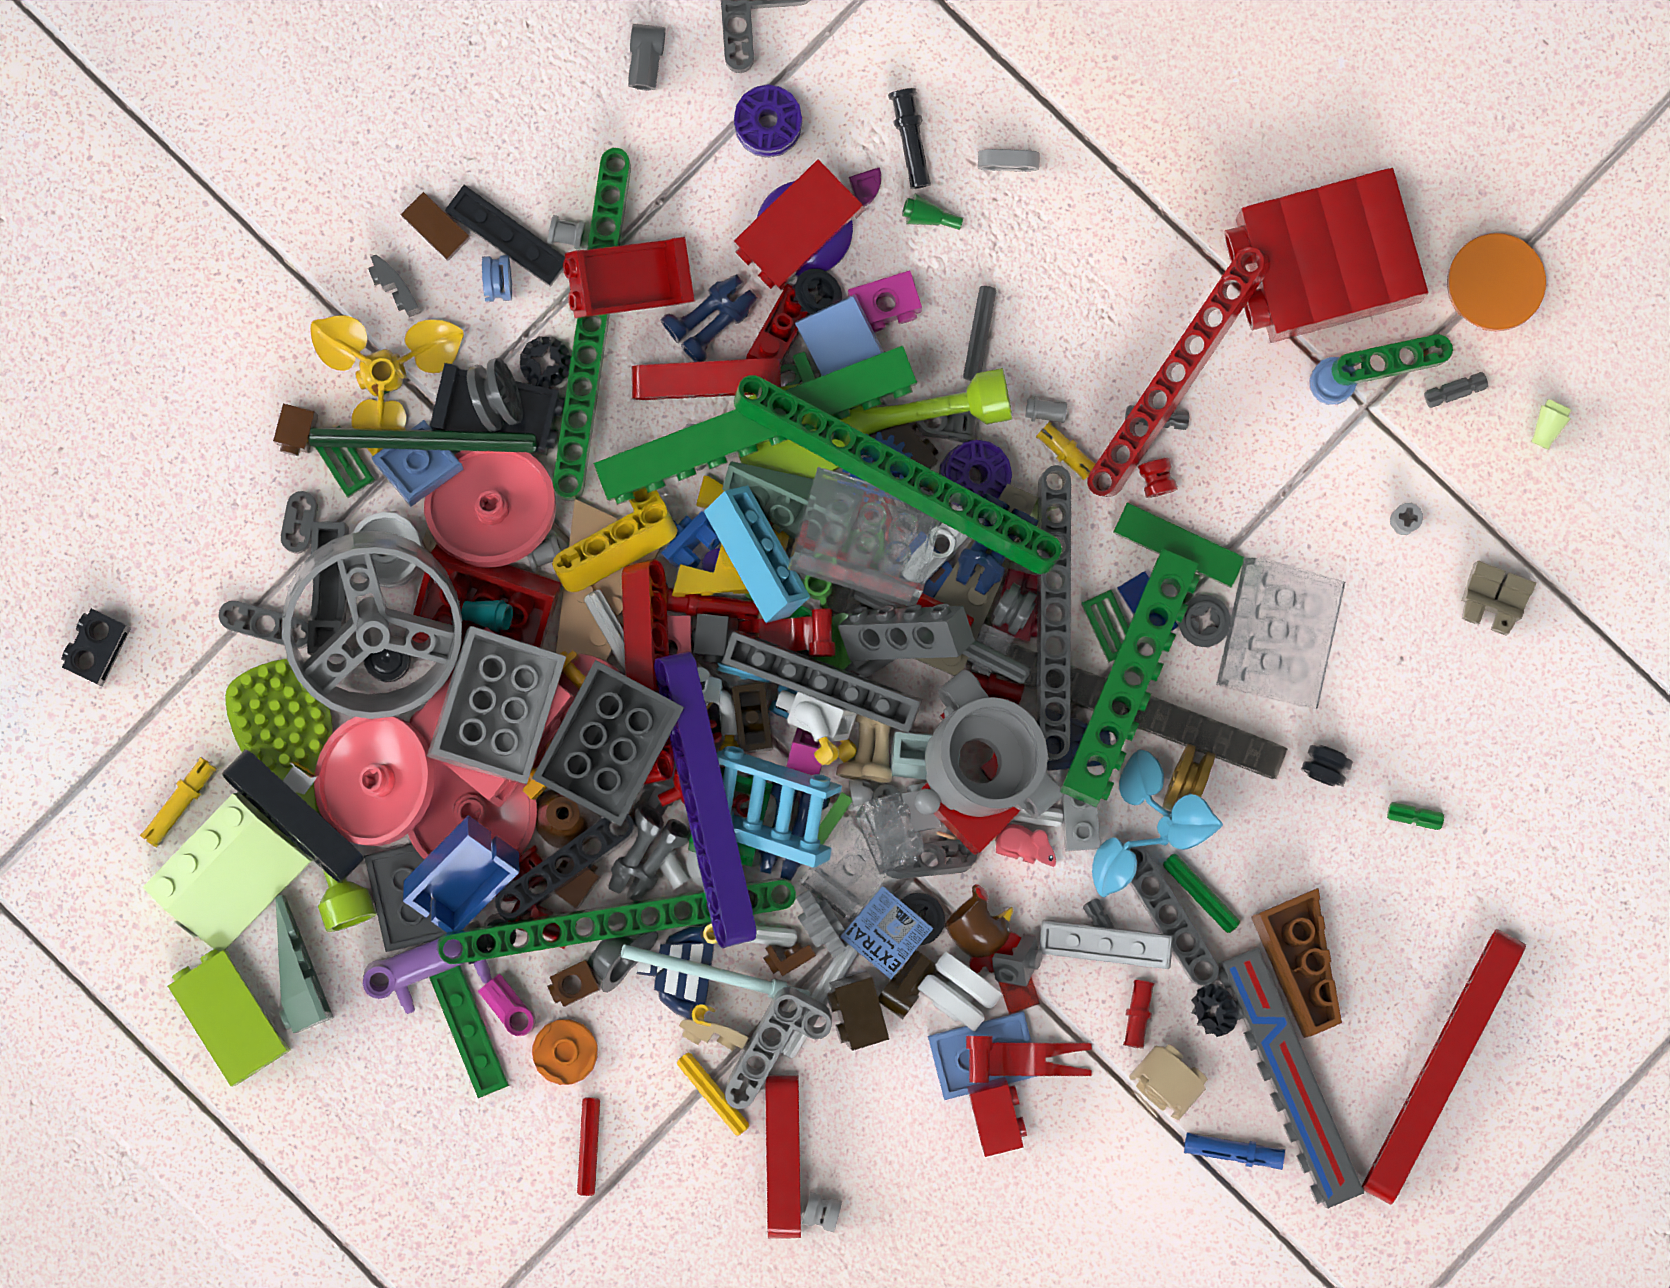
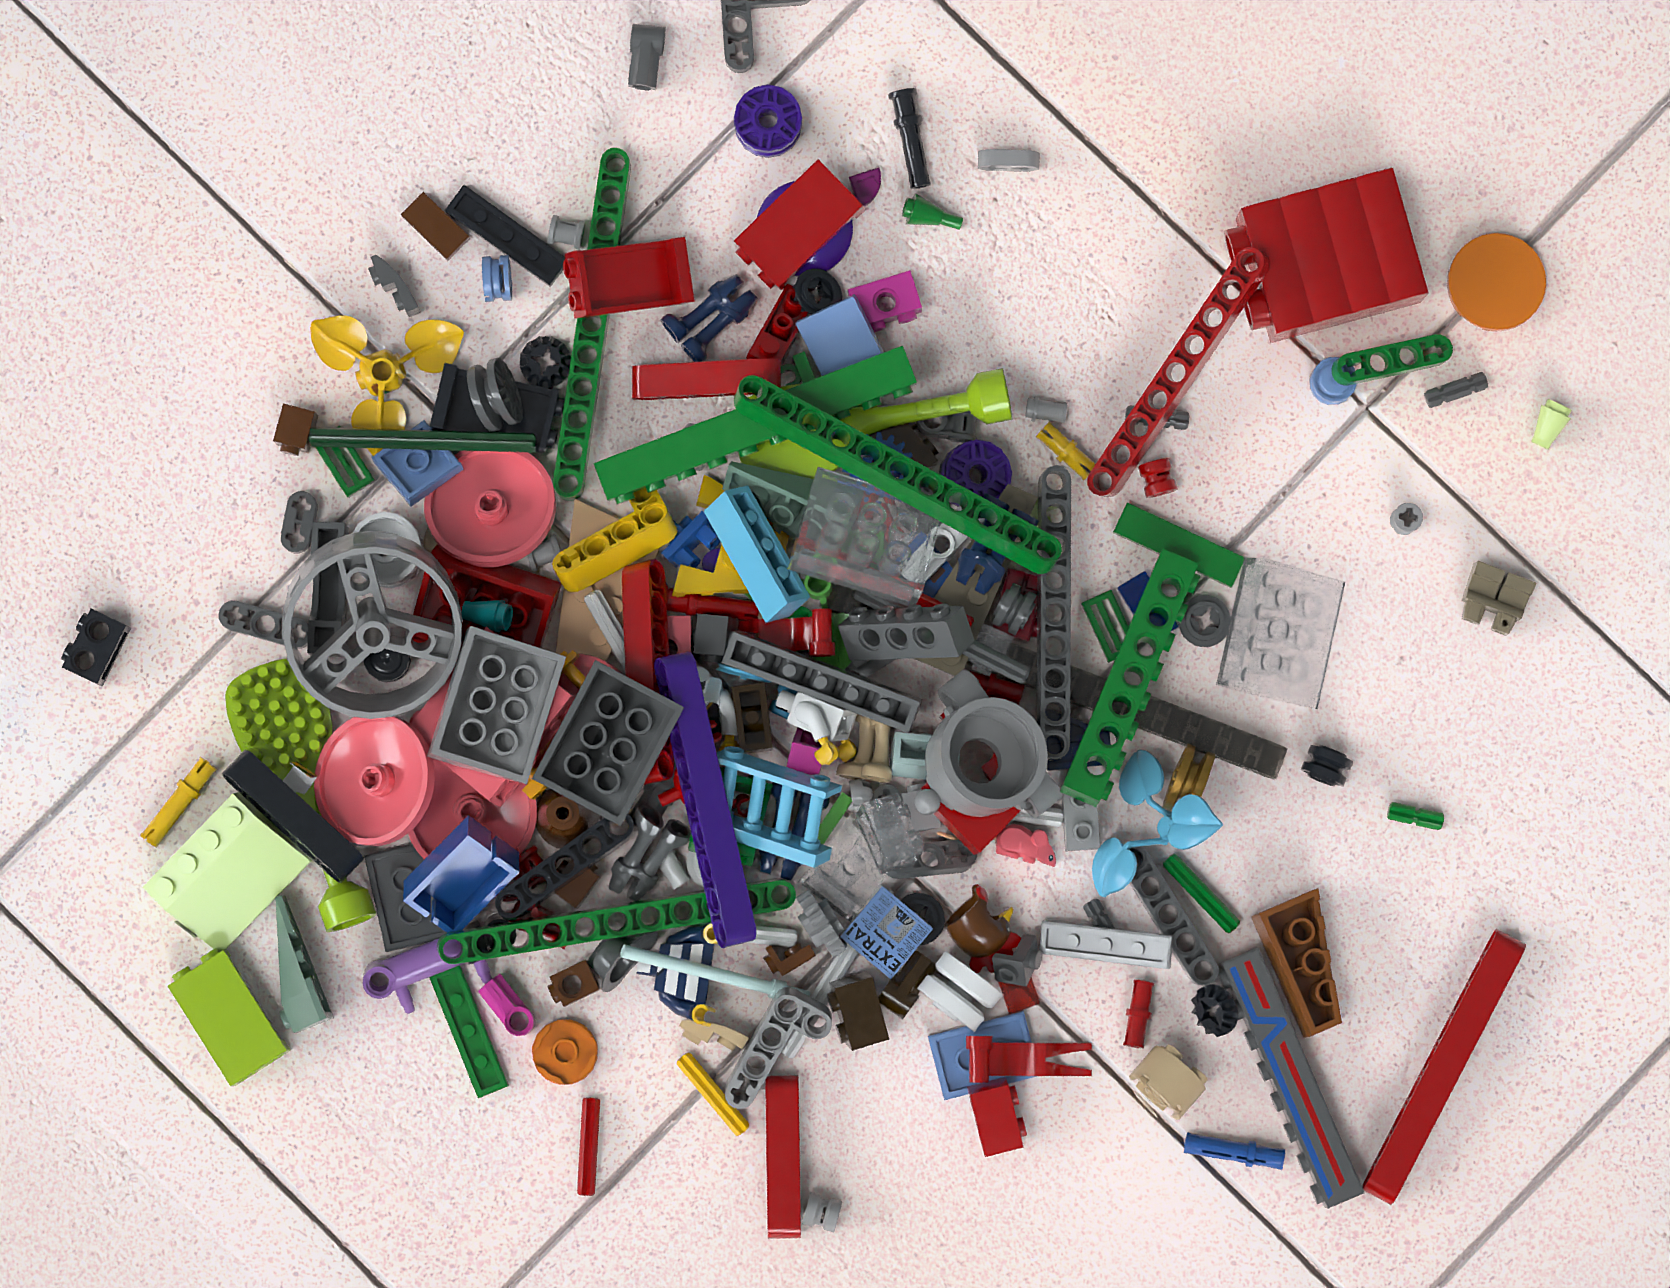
(979, 332): dark grey axle -> none

